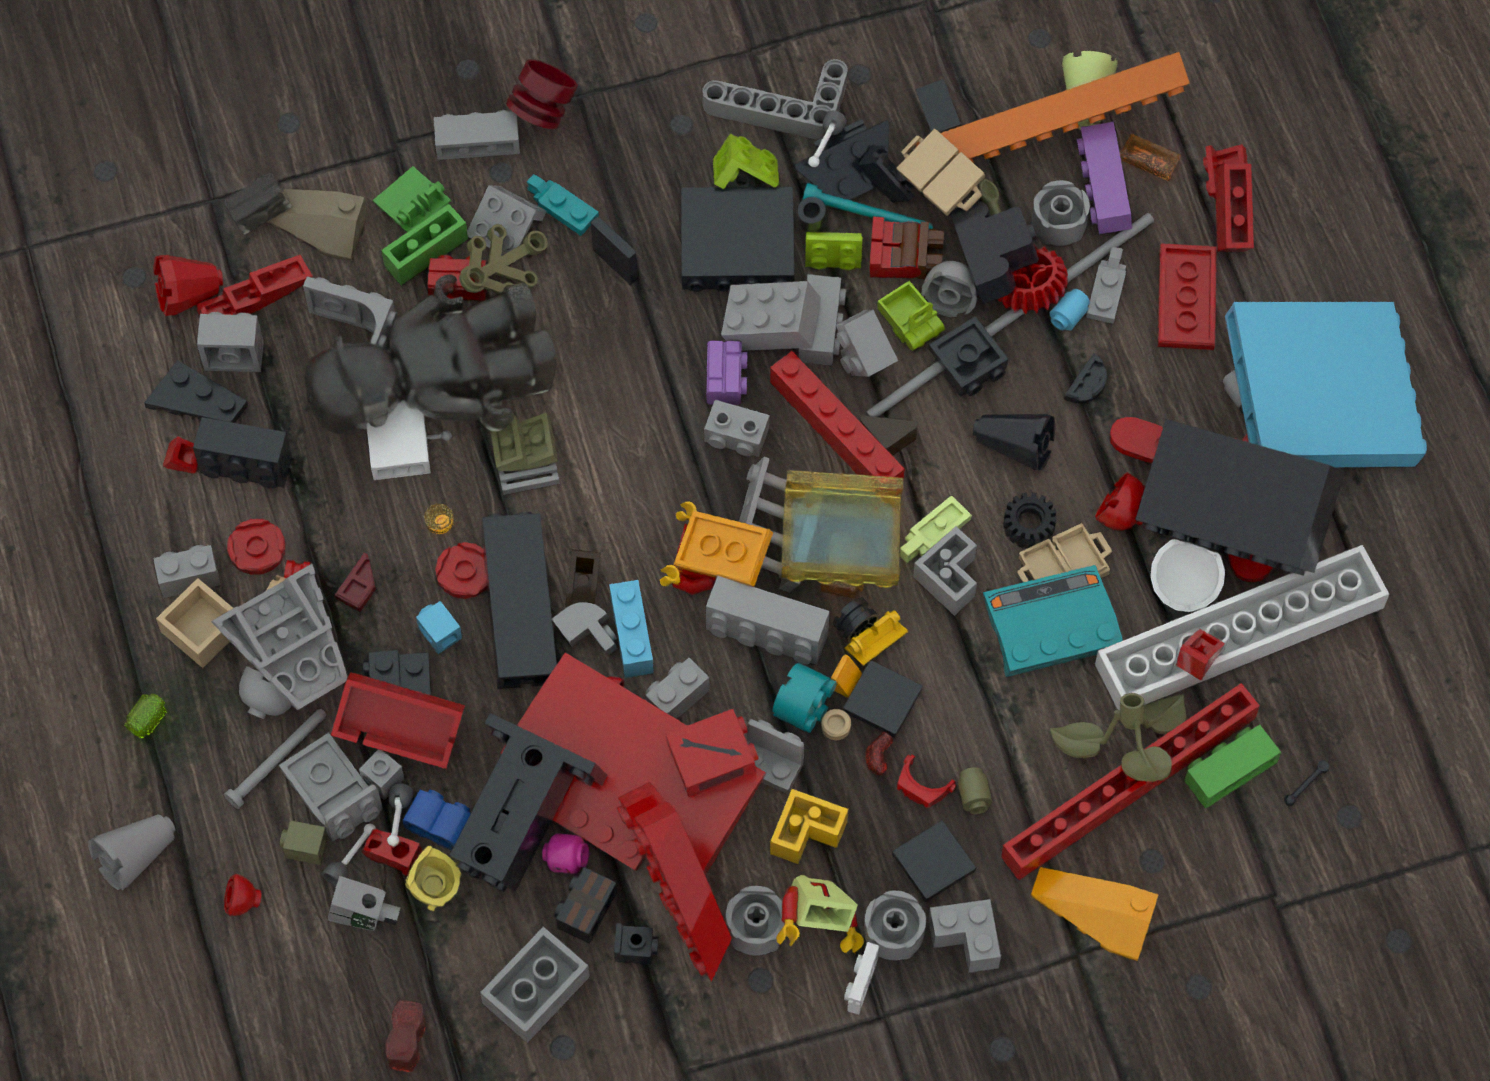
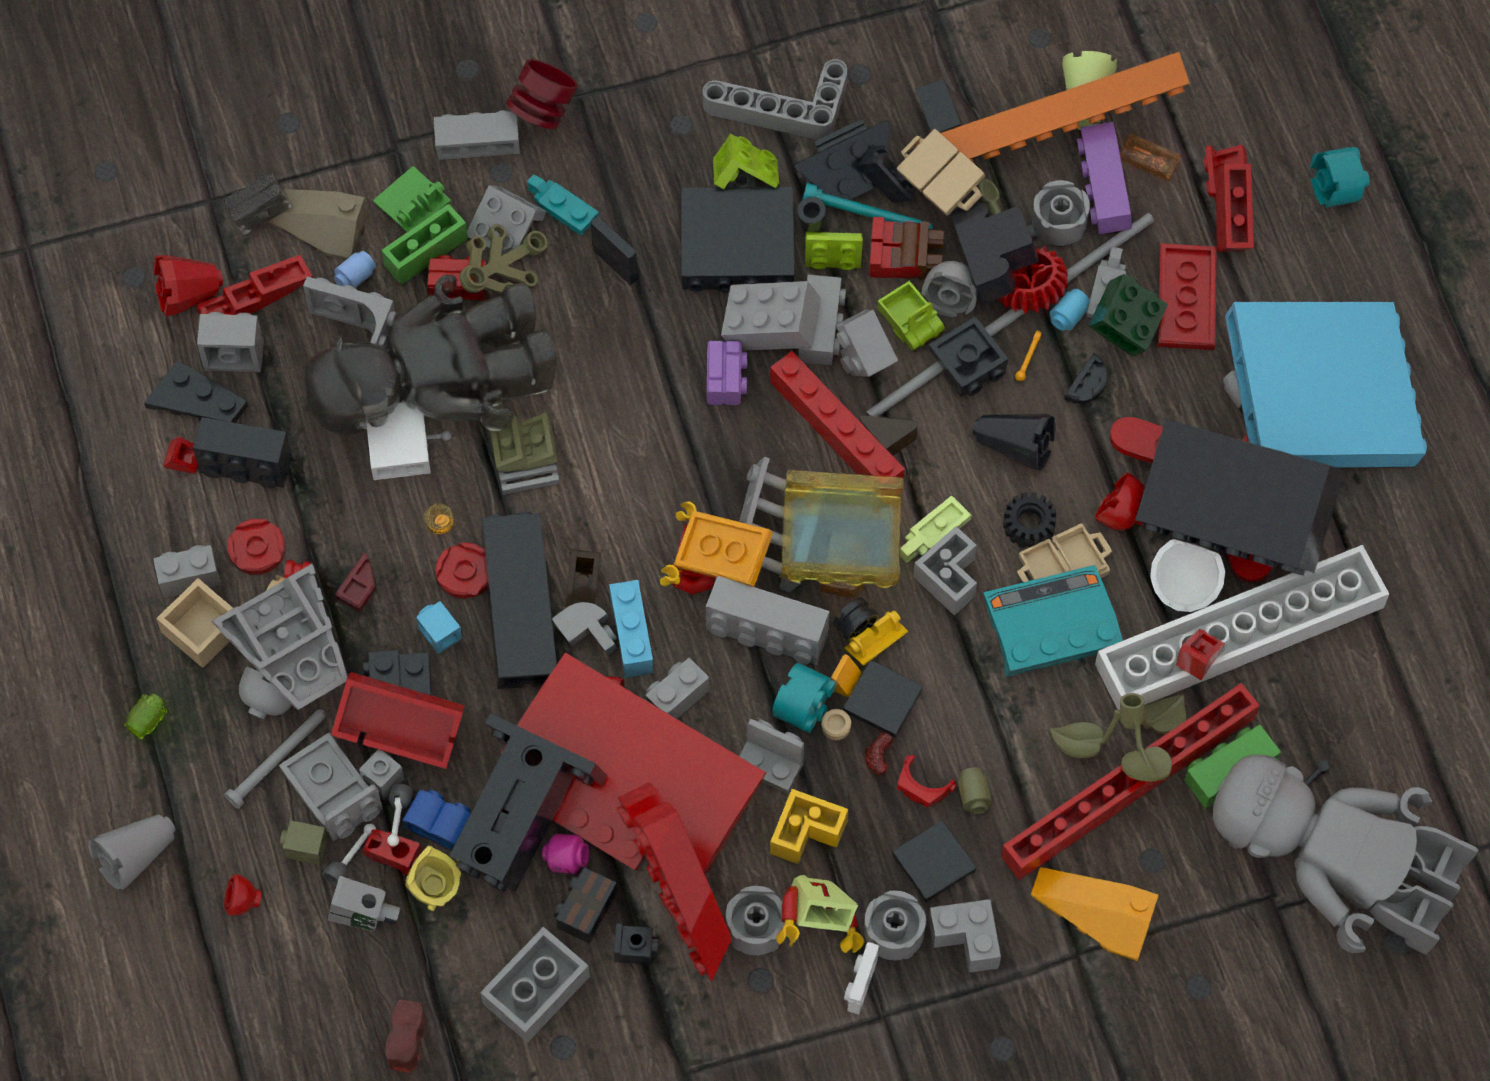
(354, 270): none -> light blue brick
(712, 752): red brick -> none
(736, 428): light grey brick -> none
(830, 129): hinge -> none
(1020, 375): none -> light orange hinge
(1128, 315): none -> dark green brick
(1338, 177): none -> teal brick
(1346, 849): none -> light grey piece

